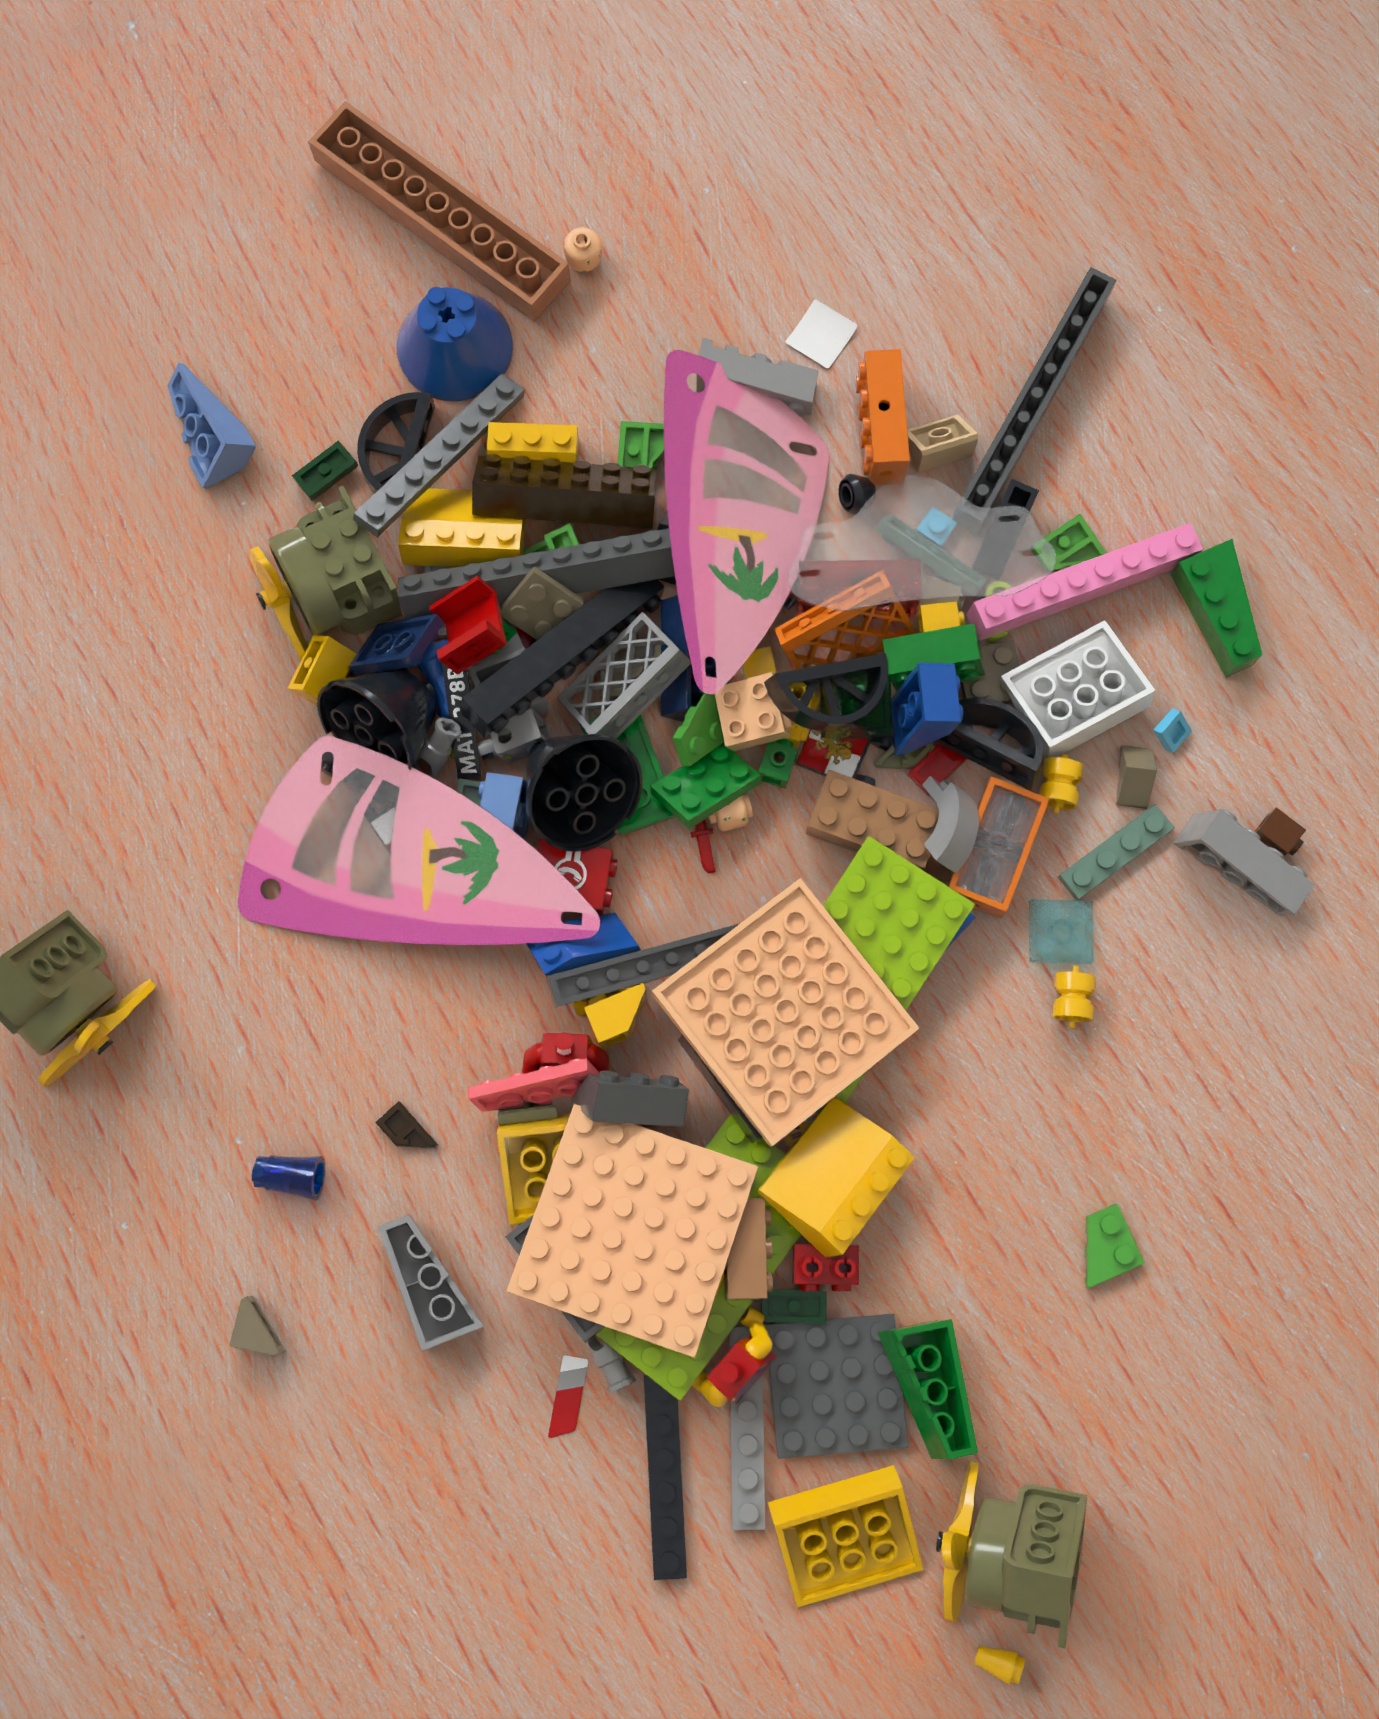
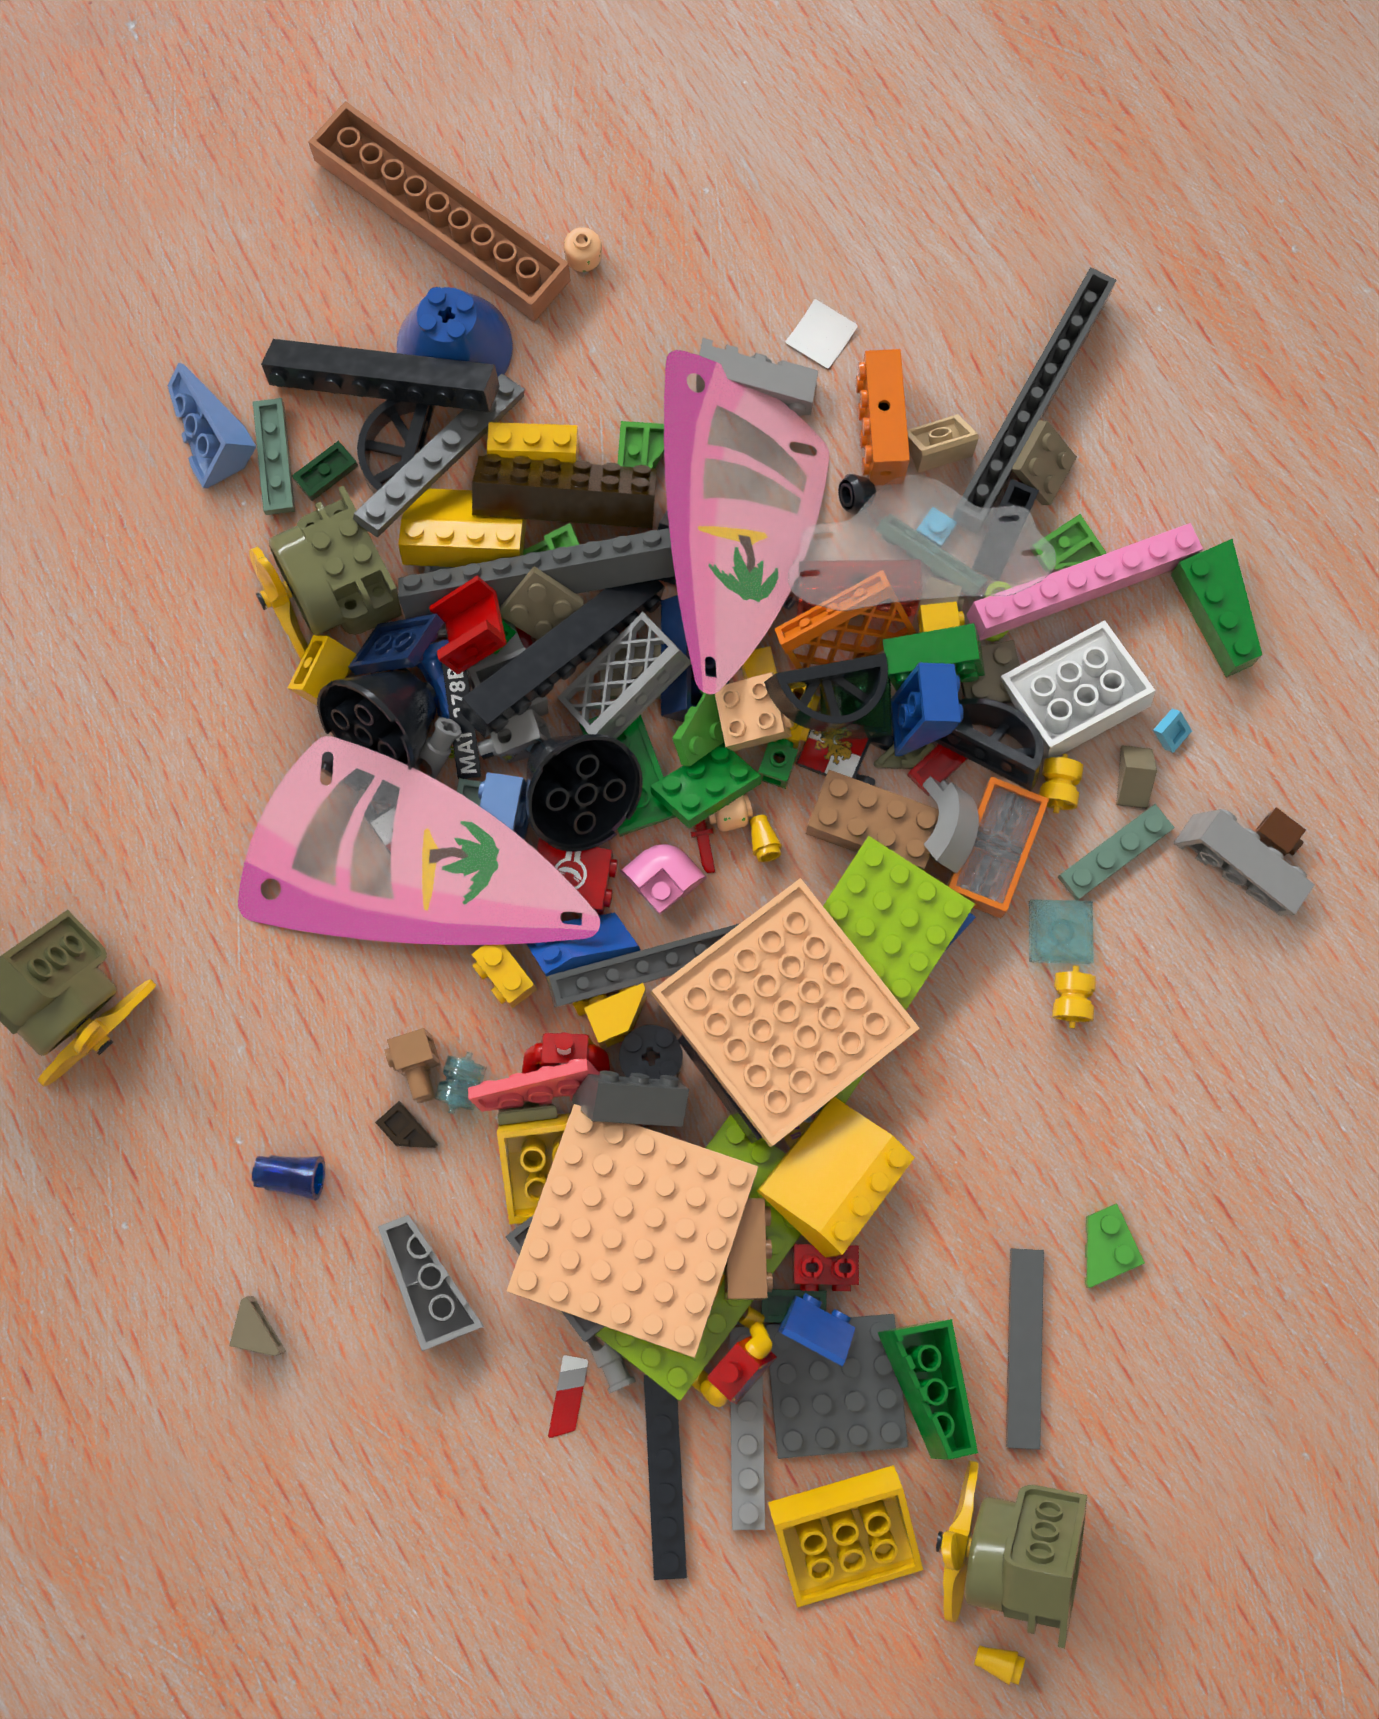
(273, 456): none -> sand green plate
(381, 375): none -> black brick
(413, 1057): none -> medium nougat brick
(460, 1075): none -> clear light blue wheel
(505, 973): none -> yellow brick
(653, 1039): none -> black brick
(663, 875): none -> bright pink brick
(764, 840): none -> yellow cone
(817, 1329): none -> blue slope
(1025, 1349): none -> dark grey tile
(1044, 462): none -> dark tan plate

